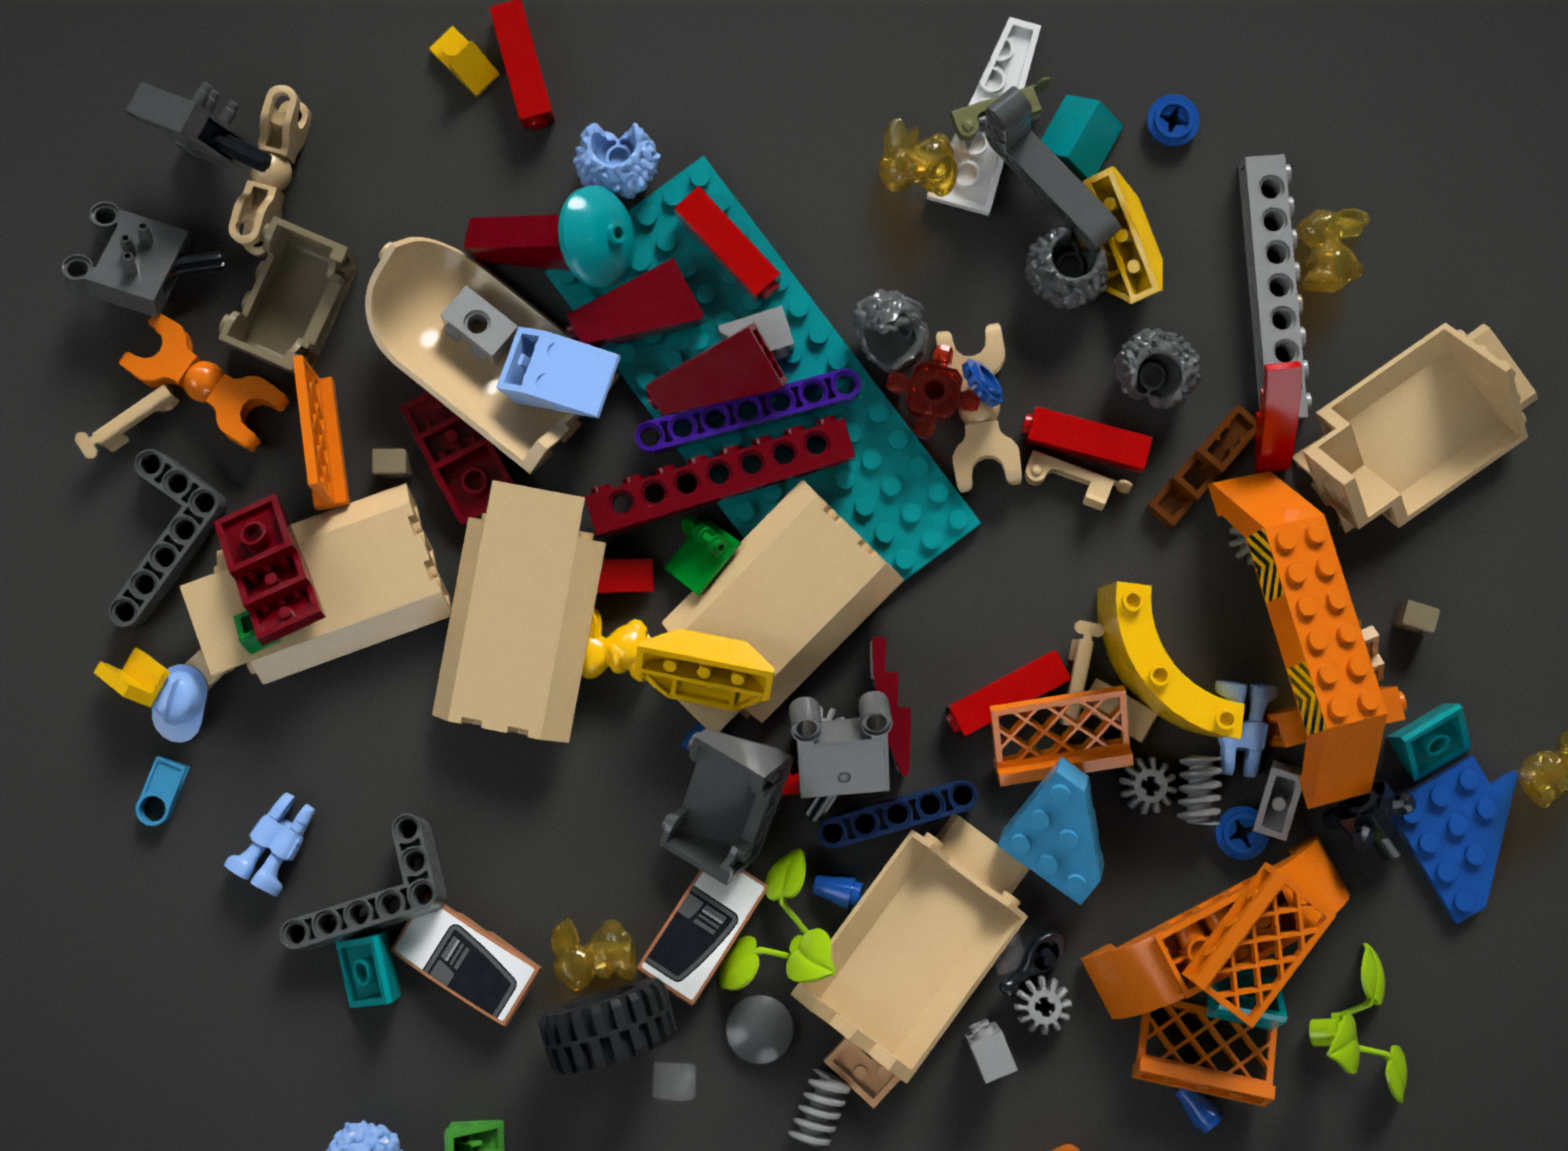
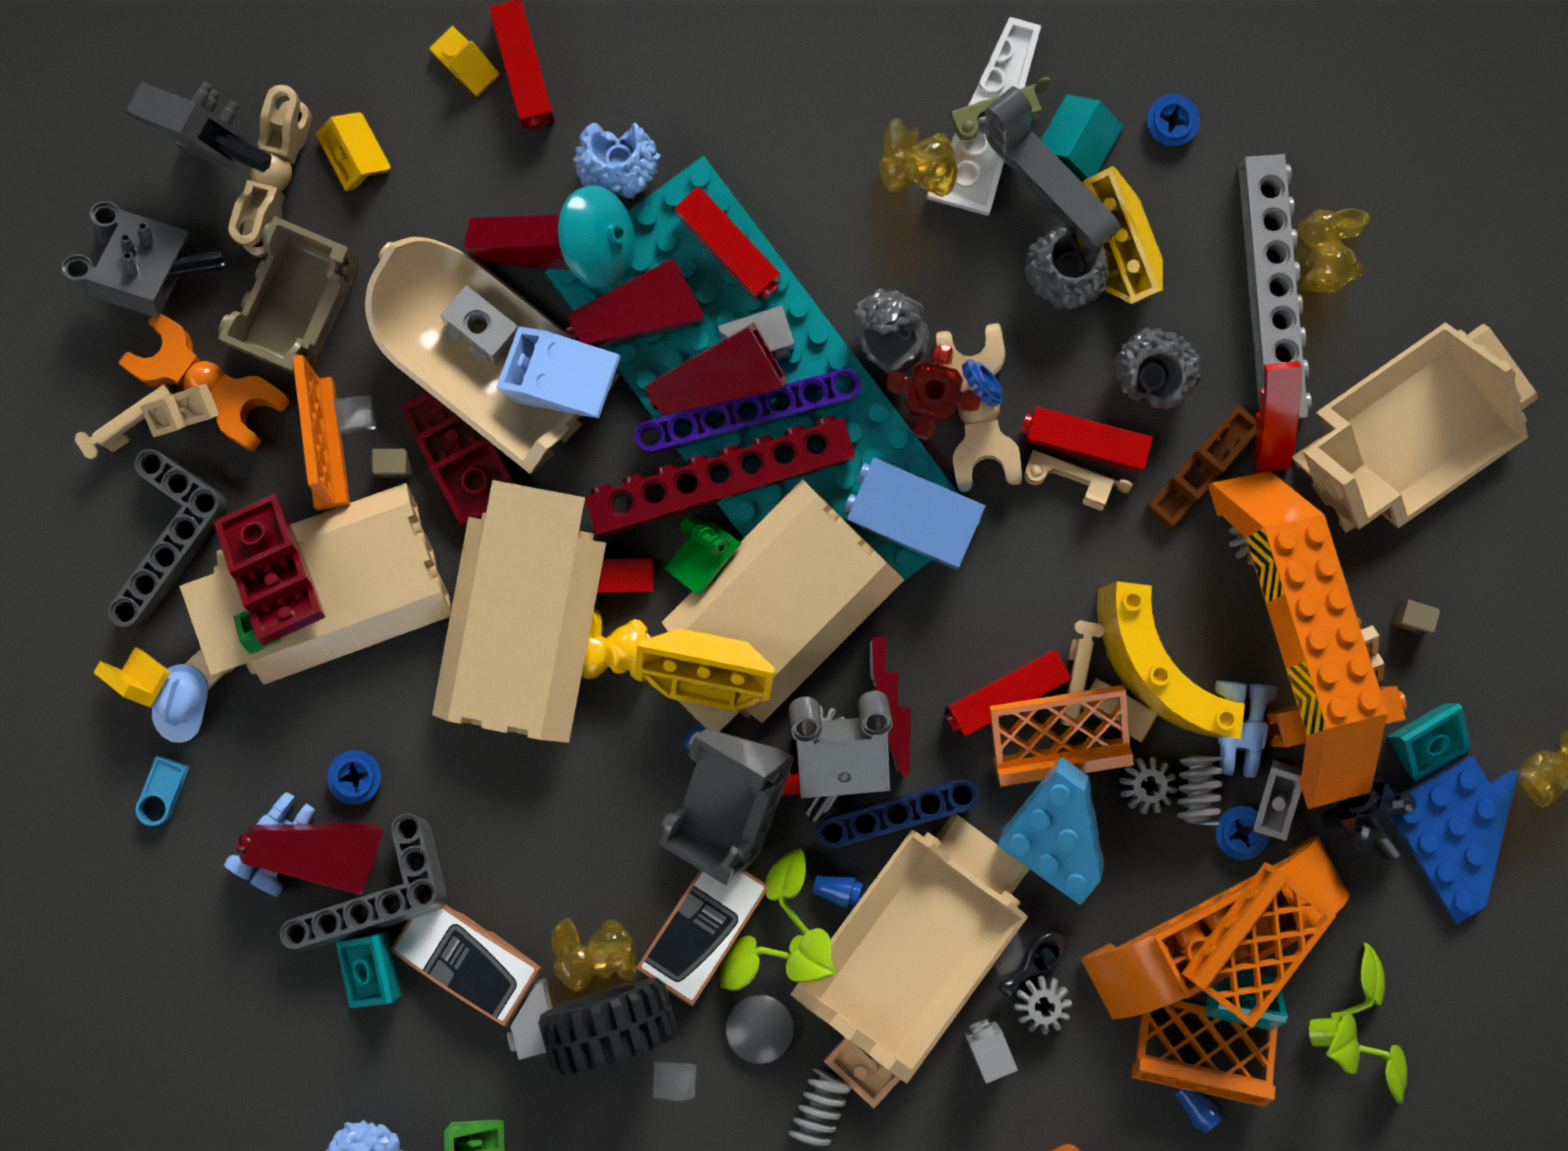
(179, 410): none -> tan slope
(319, 853): none -> dark red slope
(342, 766): none -> blue gear
(352, 149): none -> yellow panel
(354, 414): none -> clear slope
(525, 1031): none -> light grey slope
(913, 513): none -> medium blue brick

